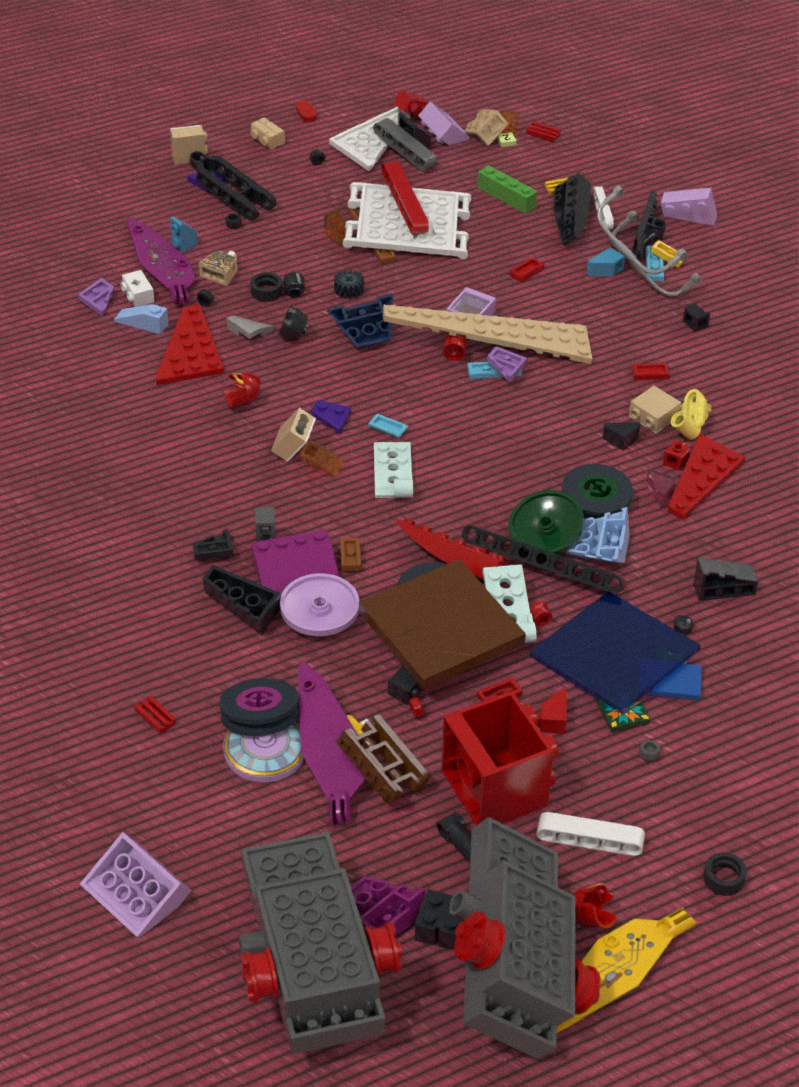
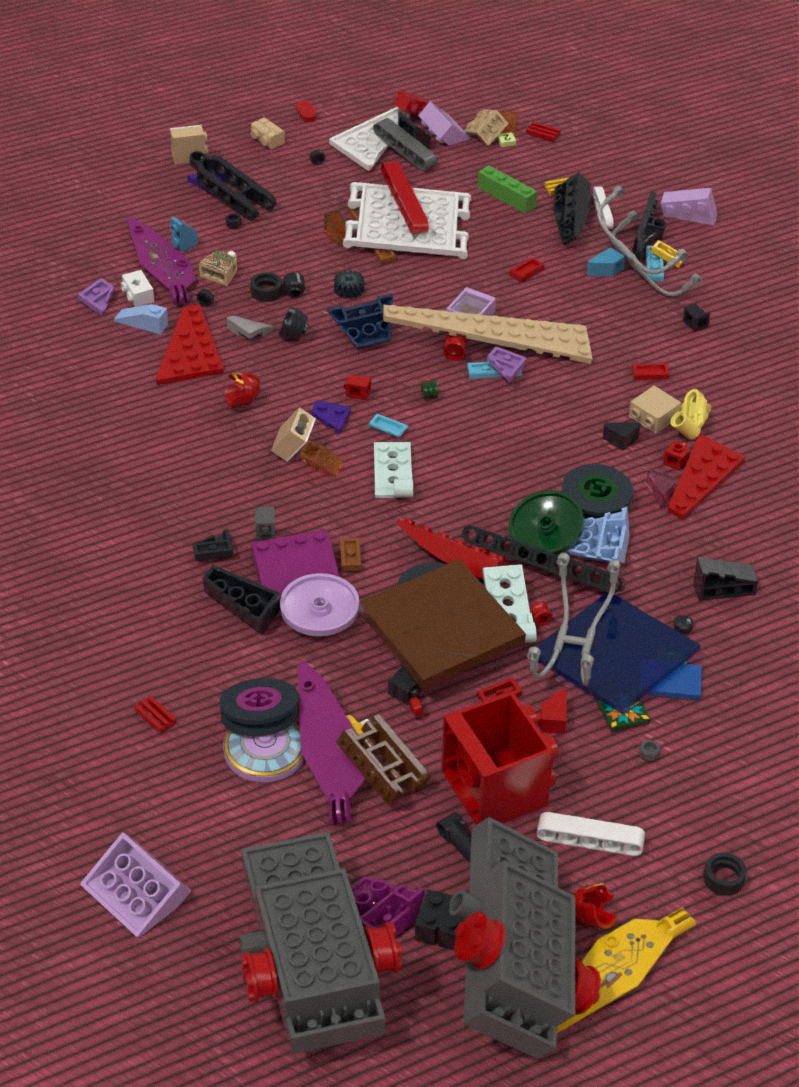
(358, 387): none -> red brick
(429, 389): none -> dark green wheel
(587, 660): none -> light grey bar

